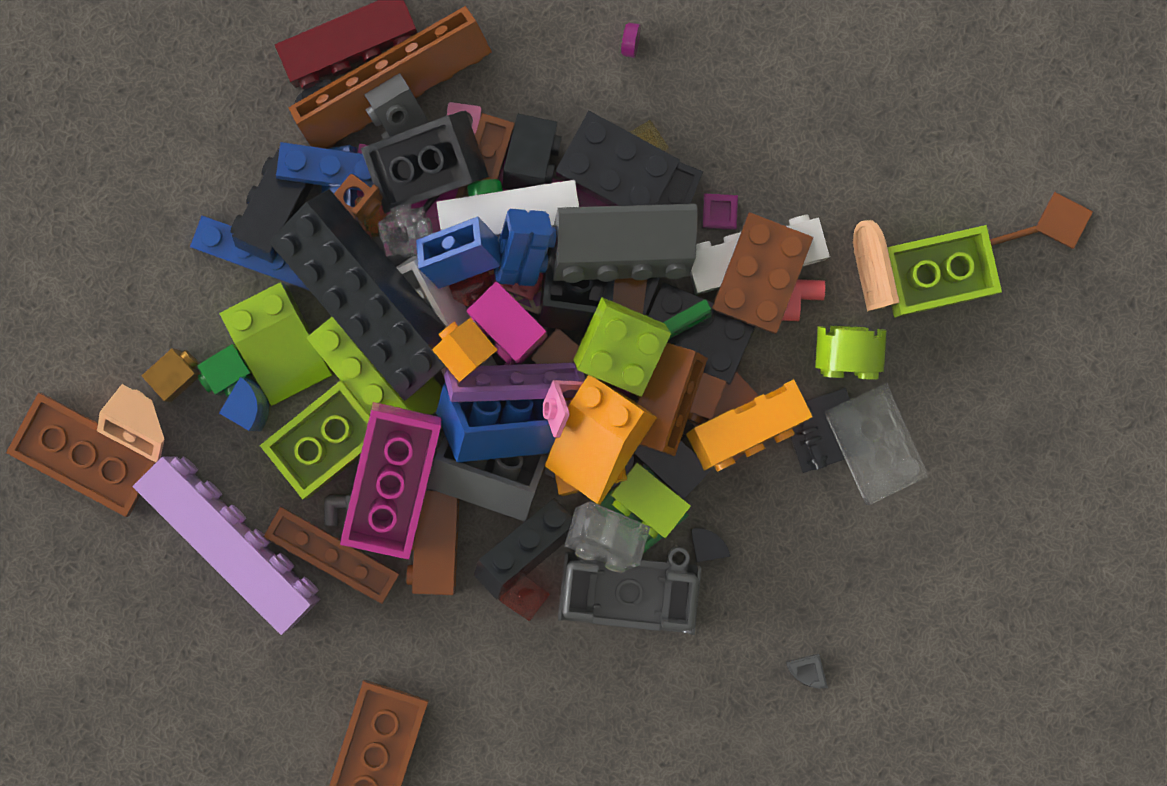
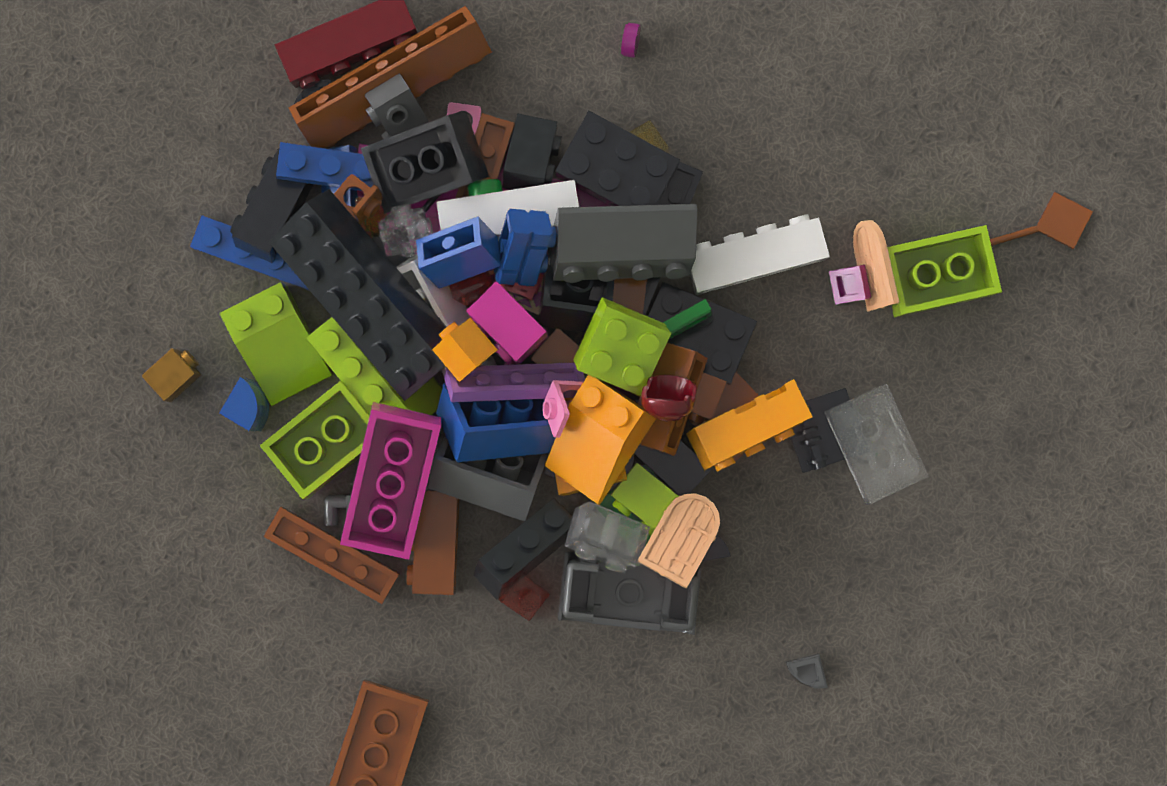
(76, 454): dark orange plate -> none
(133, 422): light nougat slope -> none
(223, 371): green brick -> none
(227, 542): lavender brick -> none
(668, 397): none -> dark red hair
(682, 538): none -> light nougat window
(720, 211): magenta tile -> none
(762, 273): dark orange plate -> none
(803, 290): coral piece -> none
(850, 284): none -> plate
(850, 351): lime brick -> none

